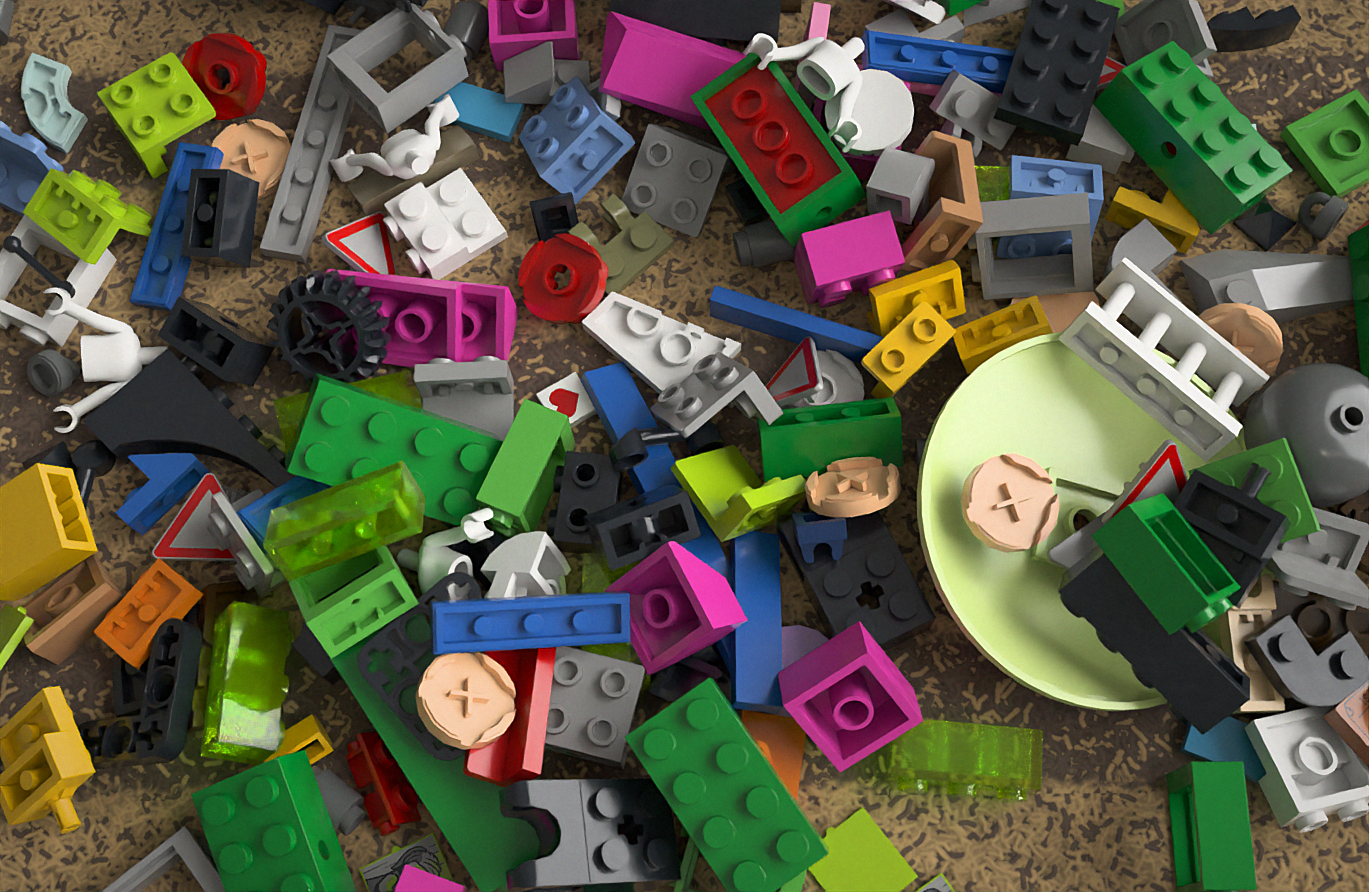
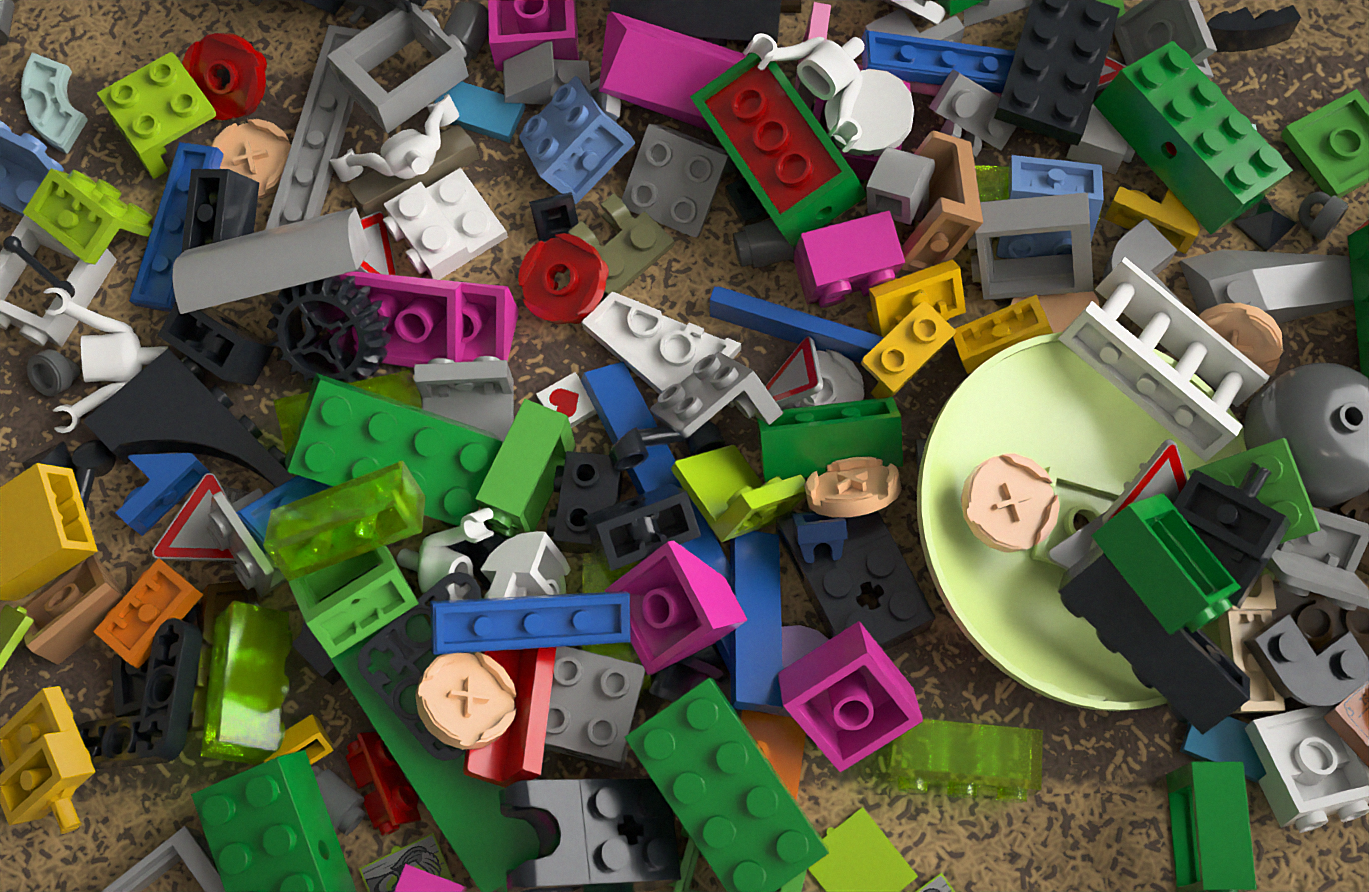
(269, 260): none -> light grey brick

